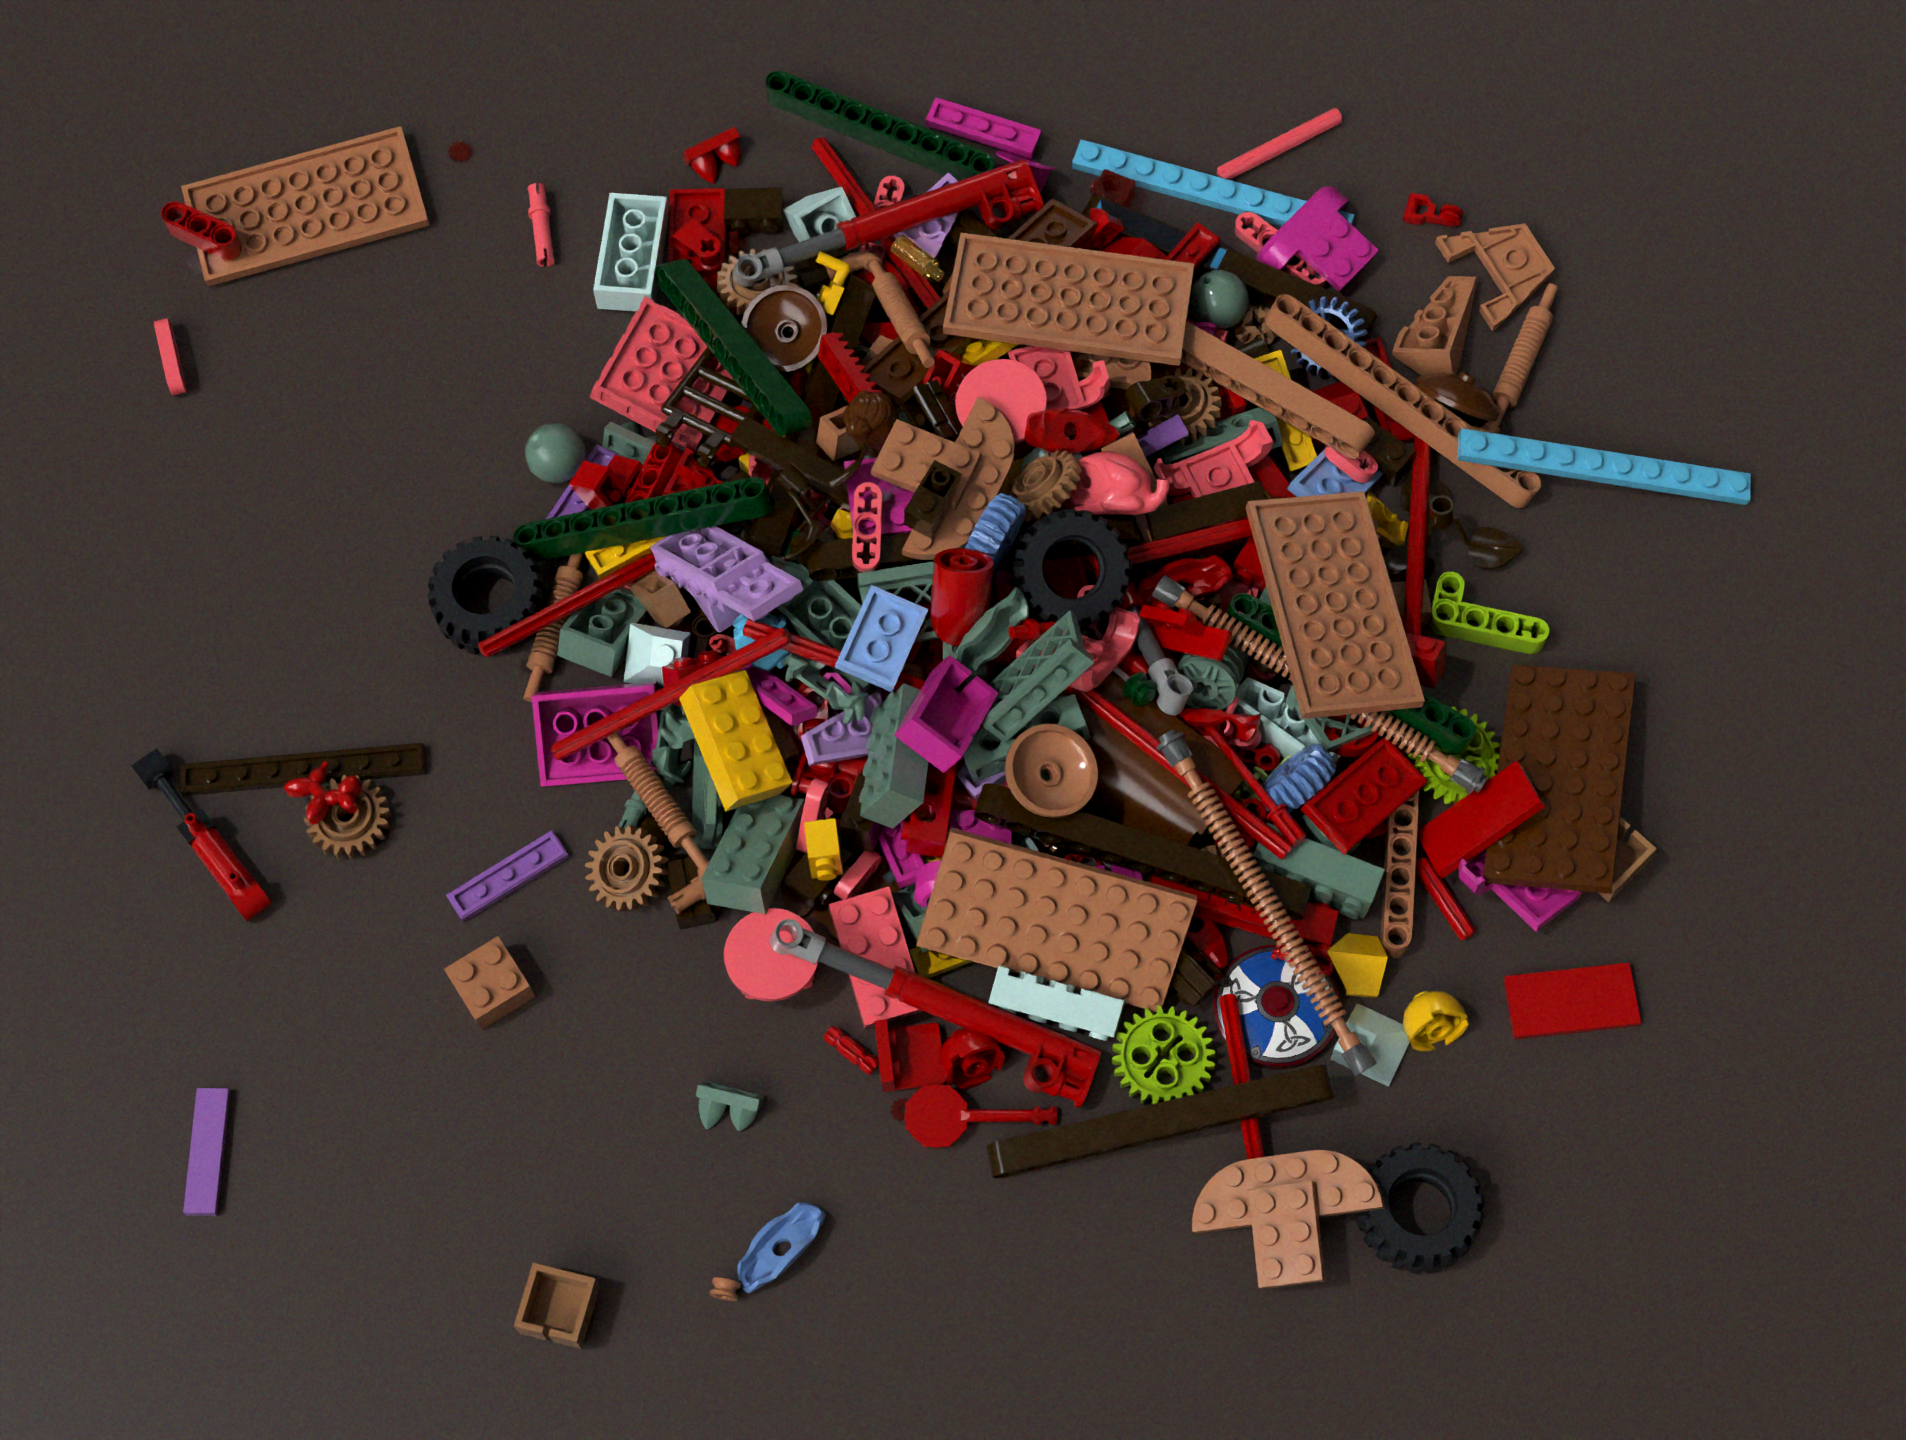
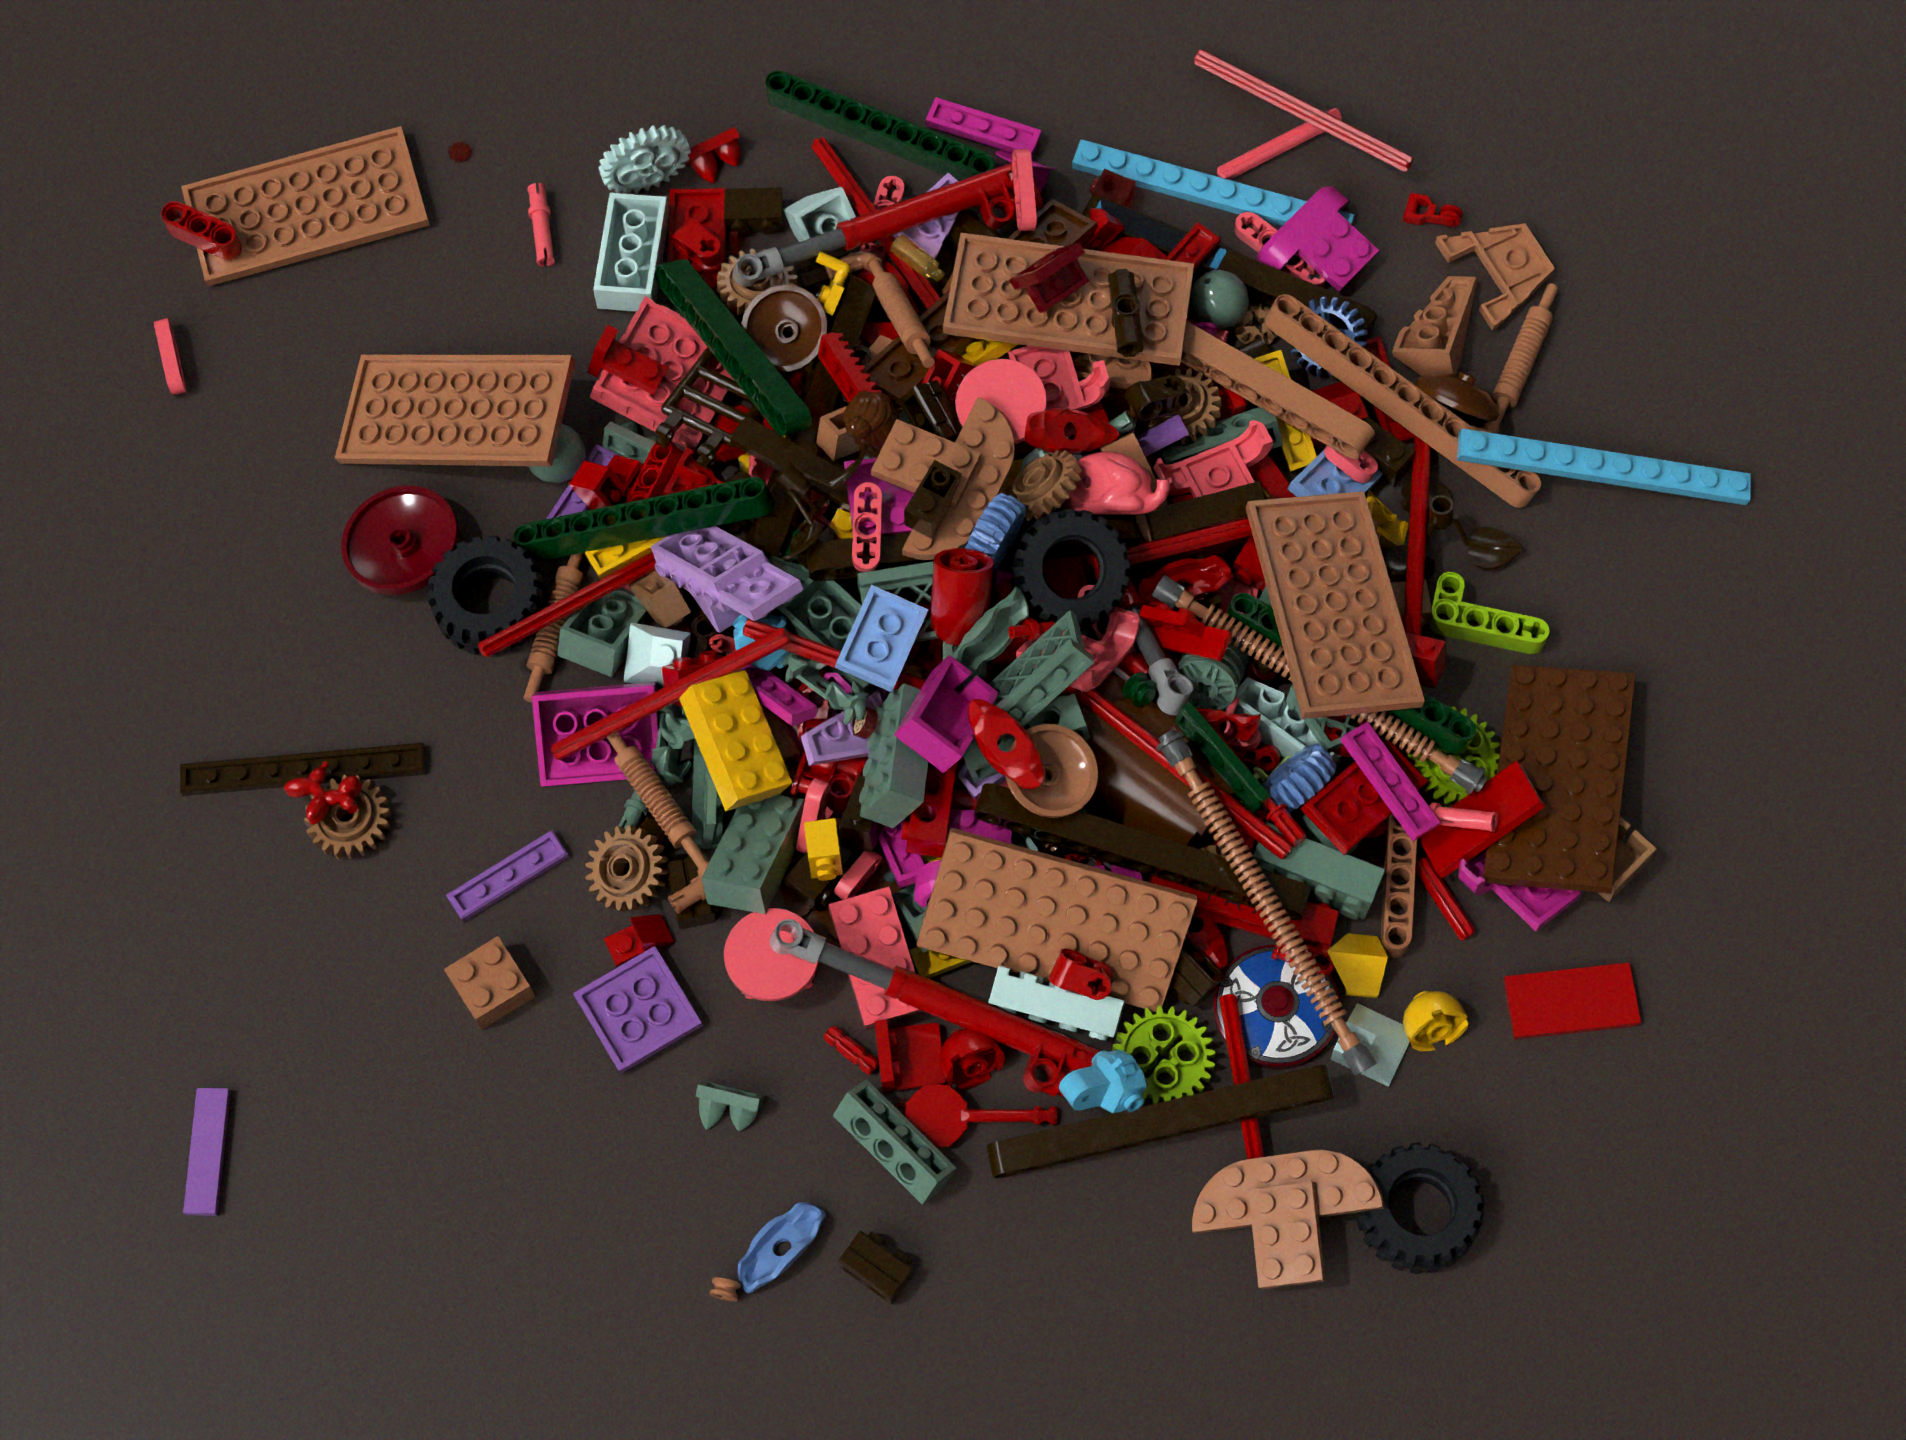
(206, 840): red piece -> none
(398, 539): none -> dark red dish
(456, 410): none -> nougat plate
(557, 1305): medium nougat piece -> none
(625, 363): none -> red bracket
(637, 1009): none -> medium lavender plate
(639, 937): none -> red slope
(644, 159): none -> light aqua gear
(865, 727): none -> clear red tile
(876, 1266): none -> dark brown brick
(894, 1141): none -> sand green brick
(1021, 764): none -> red piece
(1024, 190): none -> coral beam
(1052, 276): none -> dark red bracket
(1078, 973): none -> red piece
(1110, 1082): none -> medium azure piece
(1125, 313): none -> dark brown piece
(1221, 758): none -> dark green tile
(1303, 110): none -> axle
(1390, 781): none -> dark pink plate
(1465, 818): none -> coral pin

